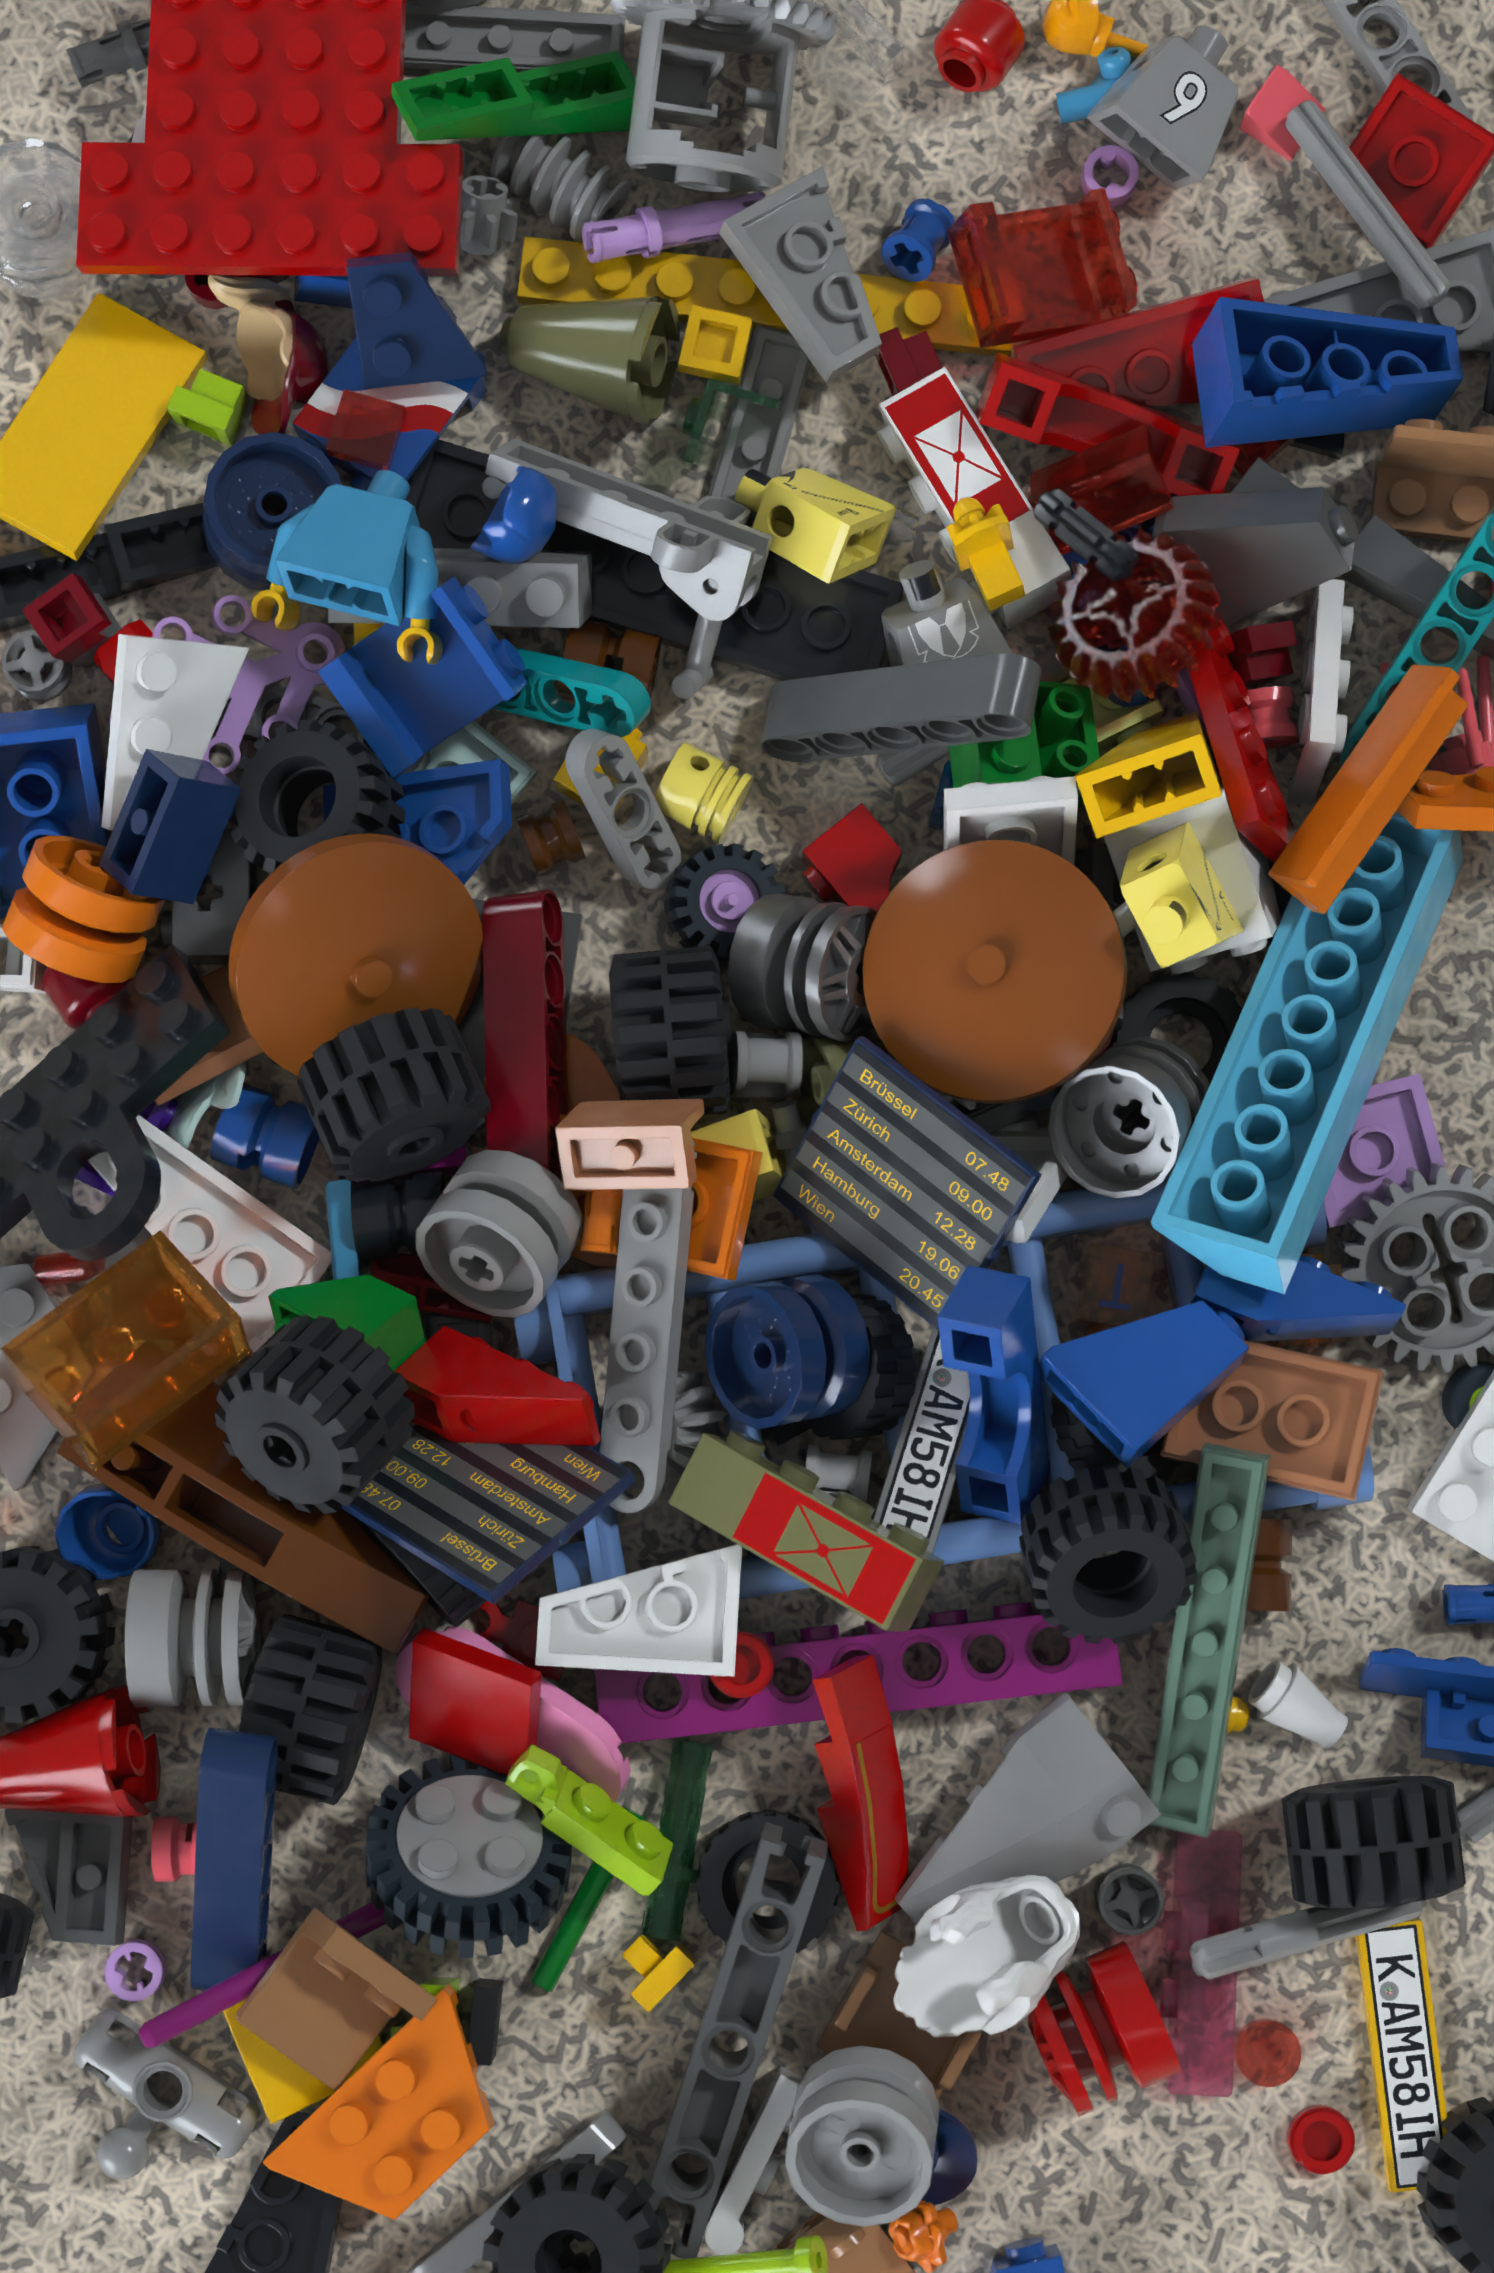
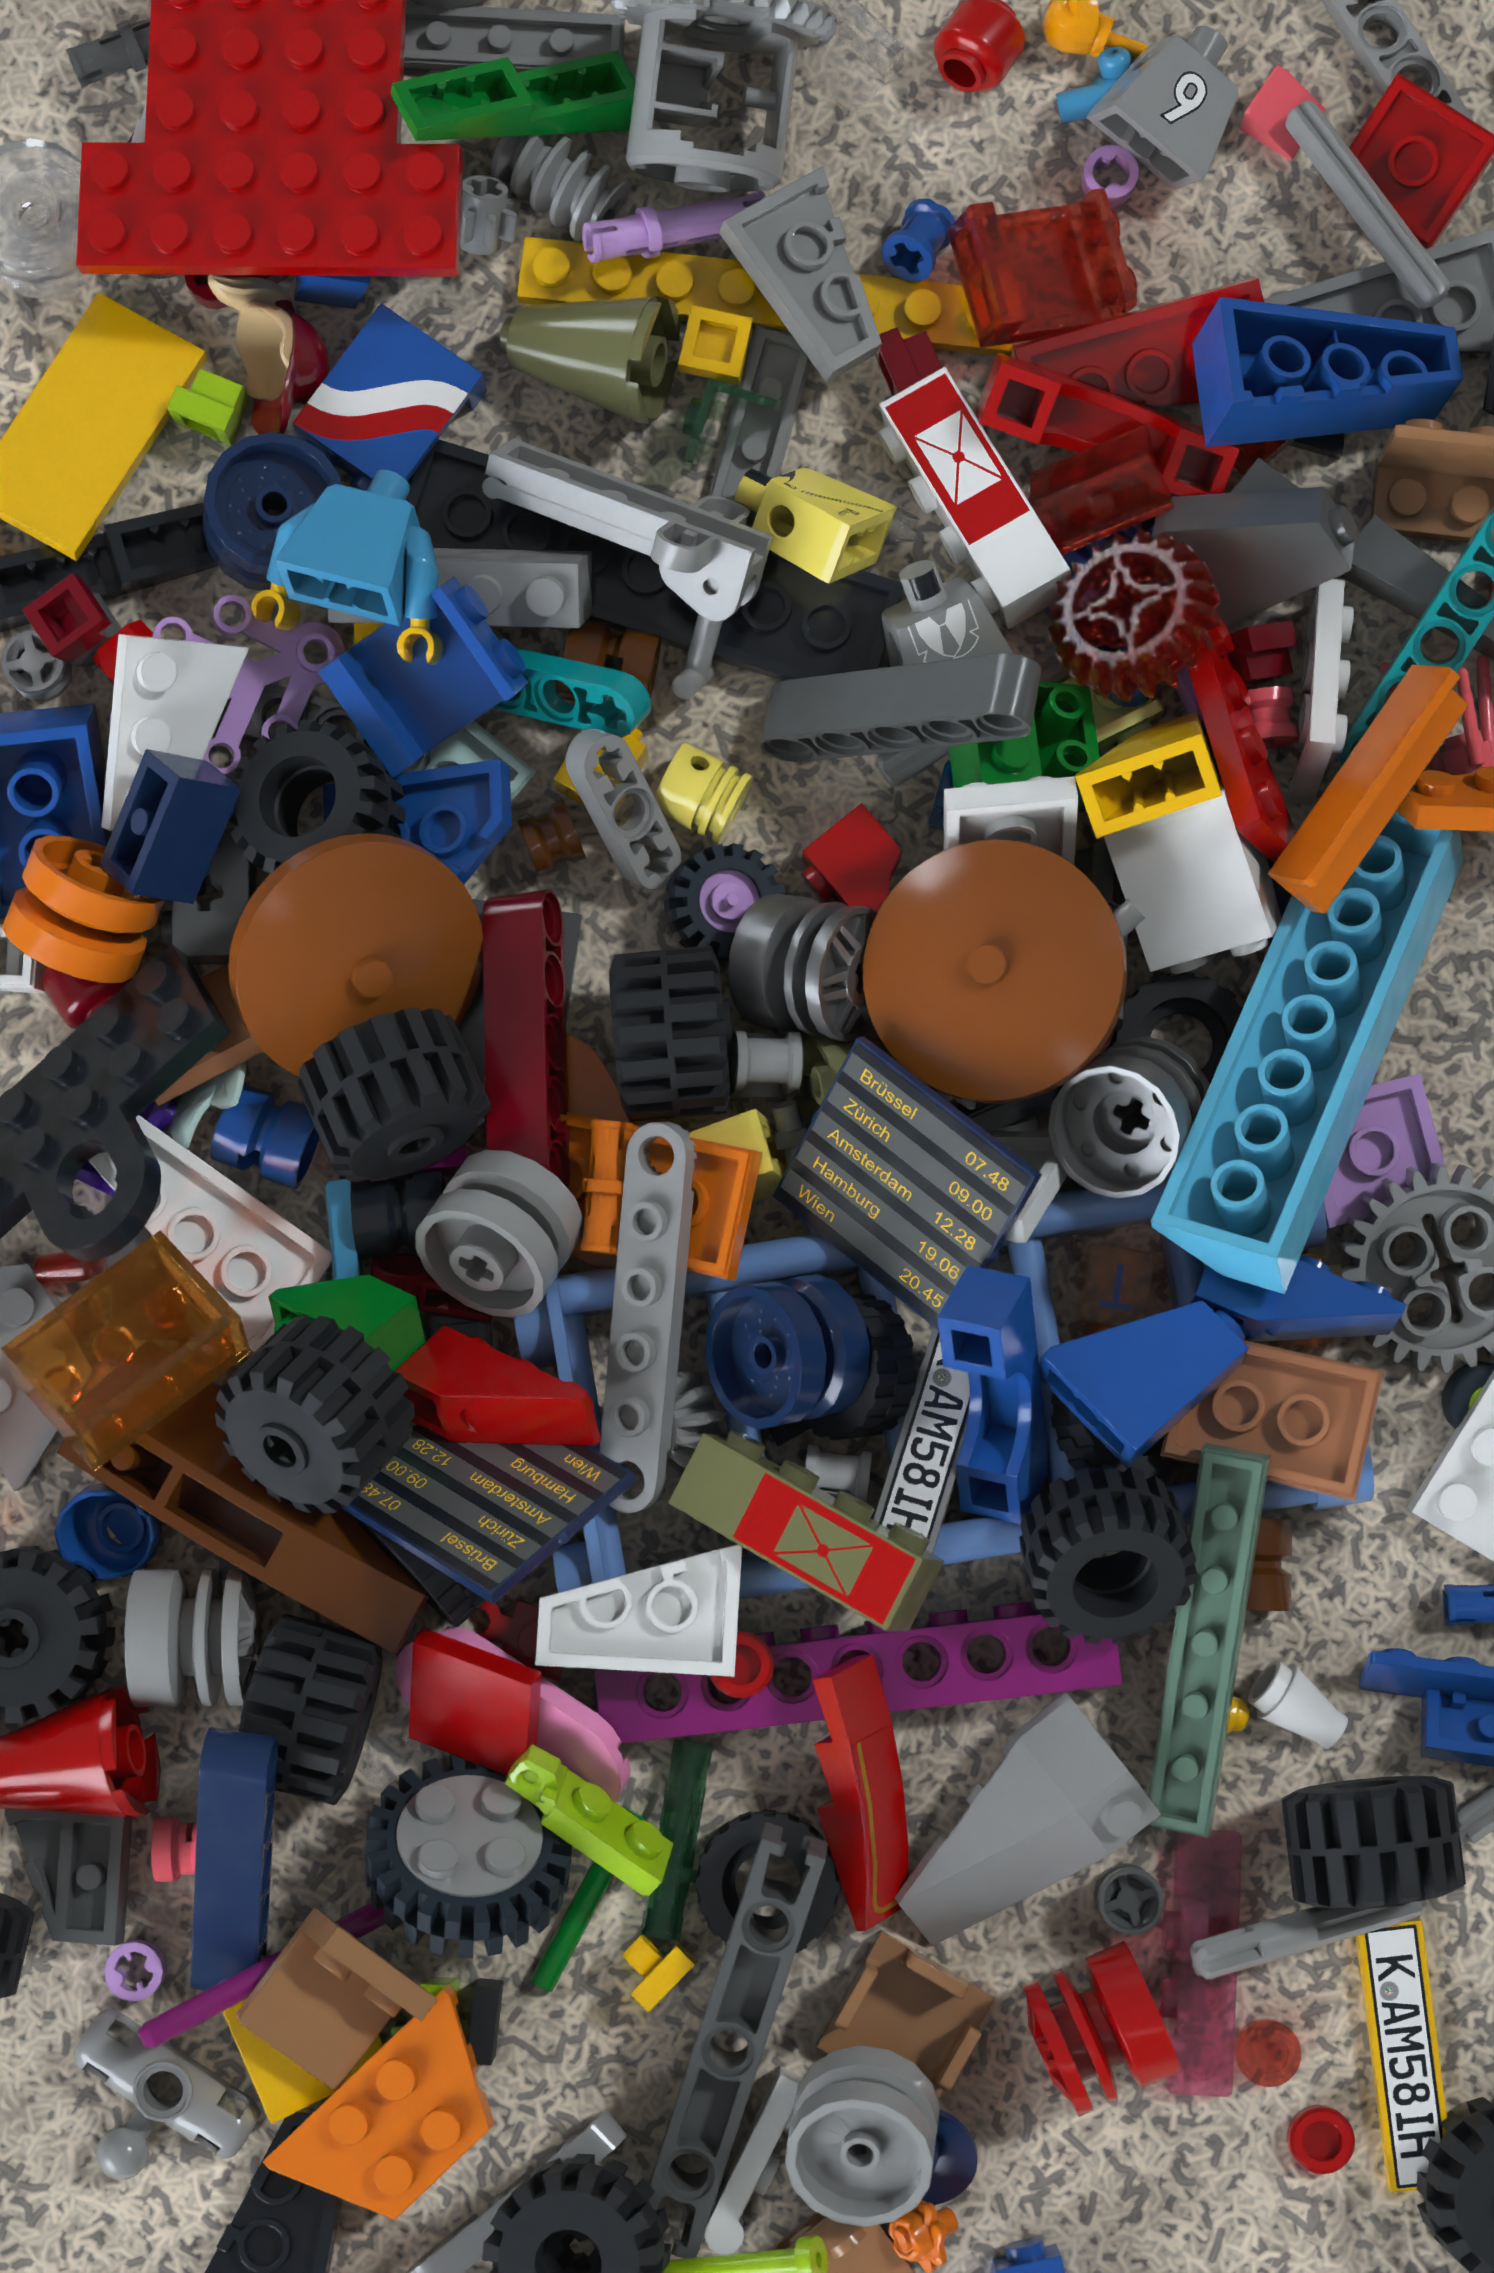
(366, 430): clear red tile -> none
(404, 326): dark blue wing -> none
(520, 520): blue hair -> none
(629, 1144): nougat panel -> none
(983, 547): yellow piece -> none
(986, 1956): white hair -> none
(1086, 535): black axle -> none
(1179, 899): light yellow torso -> none

